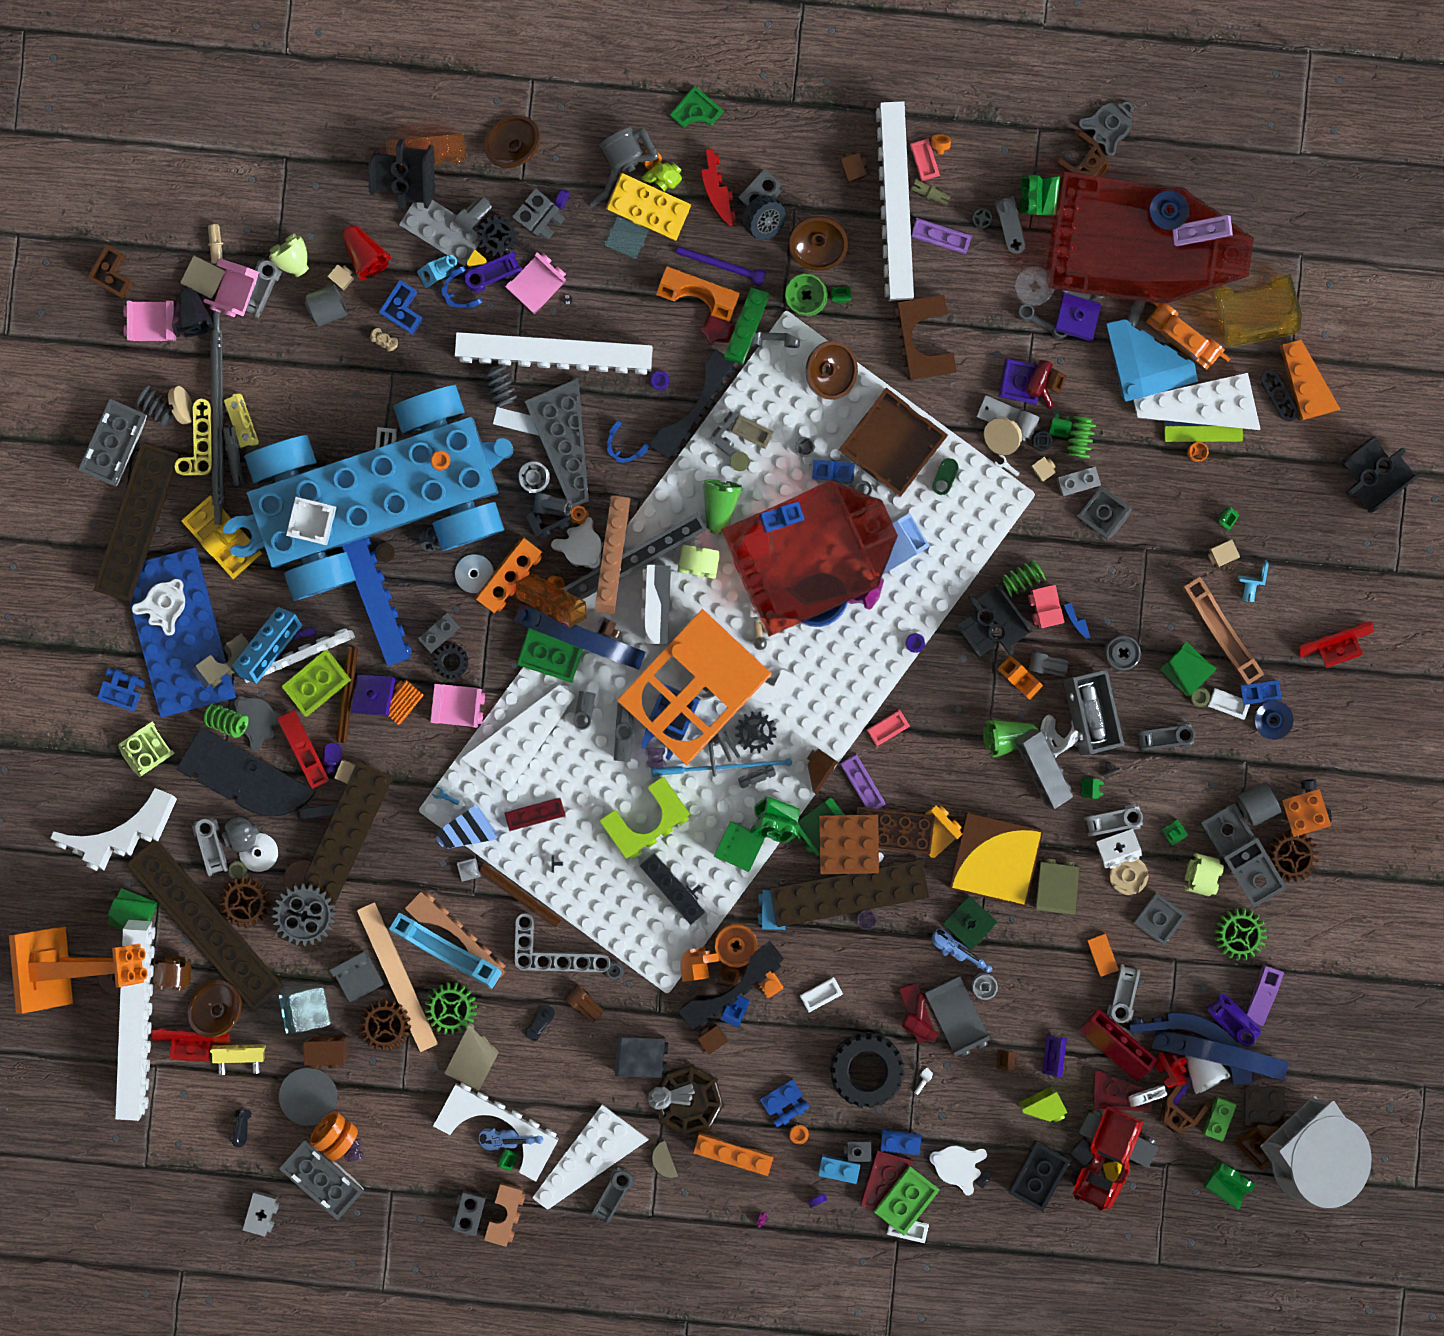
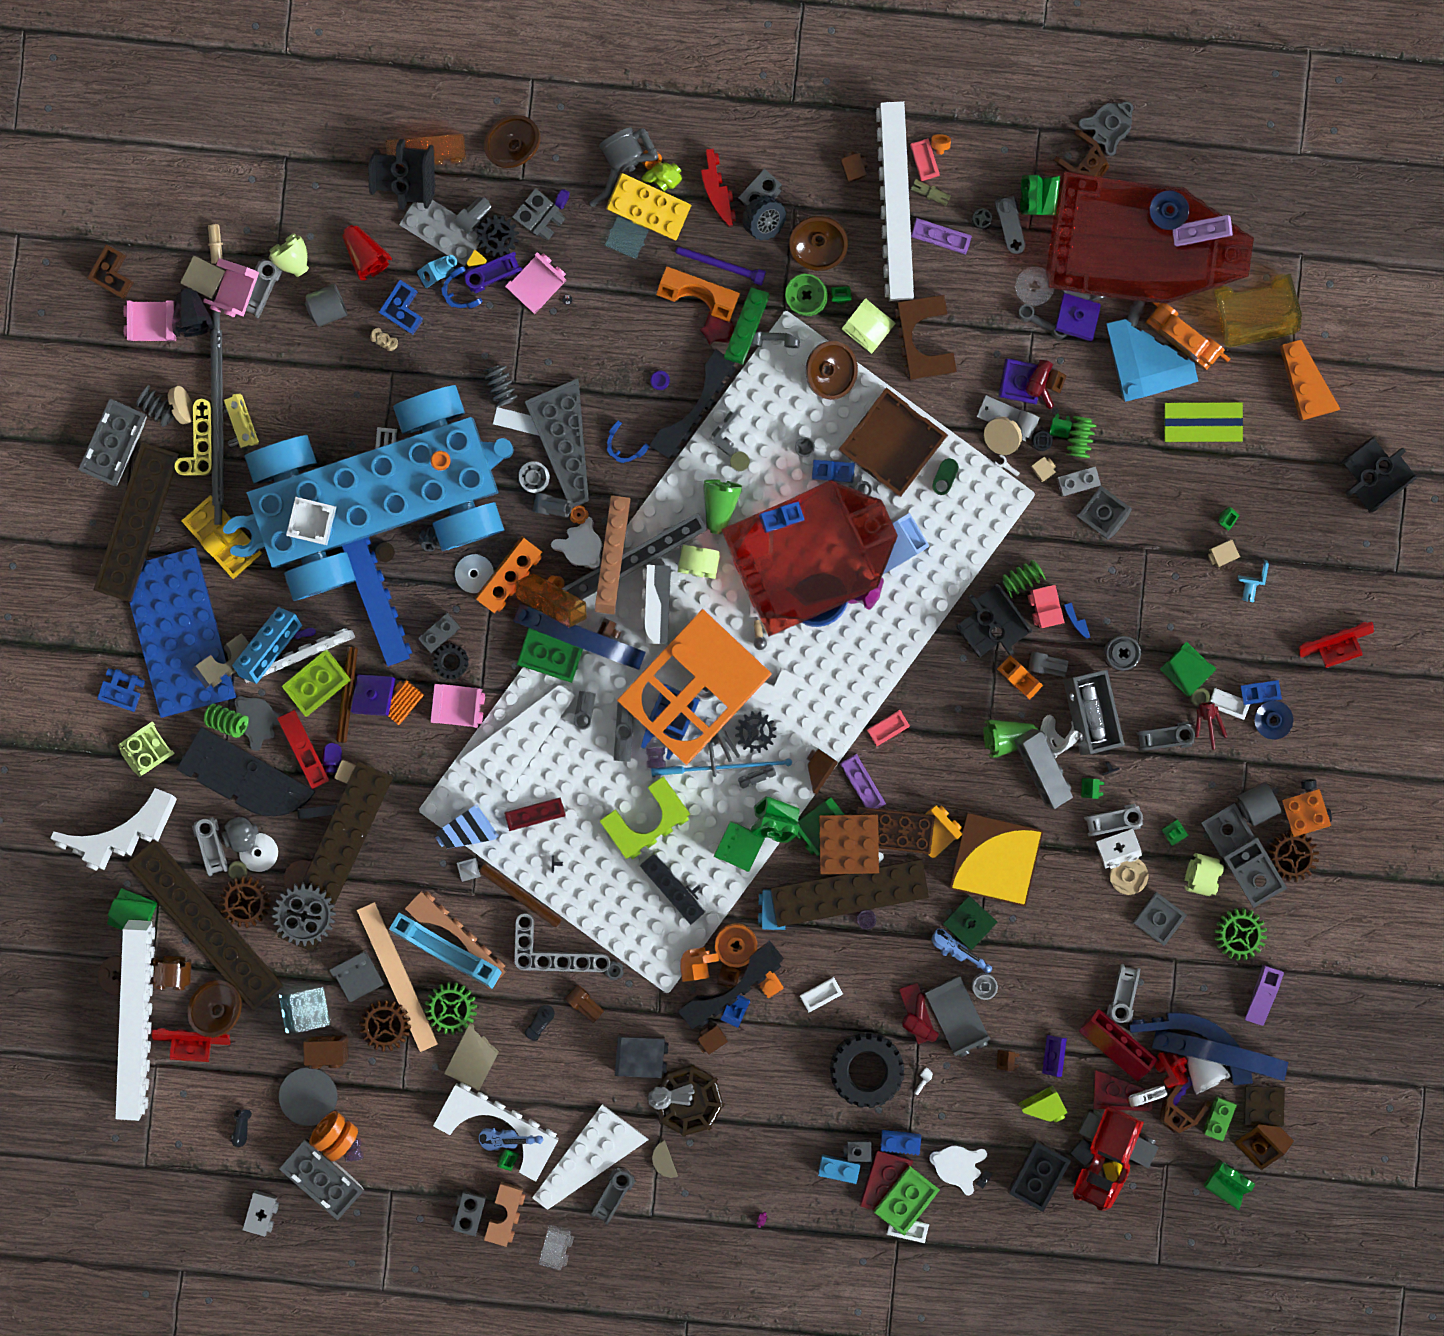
(45, 970): orange piece -> none
(164, 604): white tile -> none
(233, 455): dark grey pin -> none
(238, 1054): light yellow piece -> none
(341, 276): tan plate -> none
(445, 796): dark azure hand -> none
(536, 524): black bracket -> none
(553, 352): white brick -> none
(555, 1247): none -> clear brick
(696, 108): green tile -> none
(731, 1154): orange arch -> none
(752, 431): dark tan tile -> none
(780, 1098): blue plate -> none
(799, 1134): orange tile -> none
(817, 1200): dark purple tile -> none
(868, 326): none -> yellowish green slope
(915, 643): dark purple tile -> none
(1056, 886): olive slope -> none
(1102, 955): orange tile -> none
(1201, 451): orange wheel -> none
(1207, 711): none -> dark red plant
(1215, 403): white wing -> none
(1222, 631): nougat arch -> none
(1234, 1020): dark purple piece -> none
(1276, 380): black beam -> none
(1319, 1155): light grey brick -> none

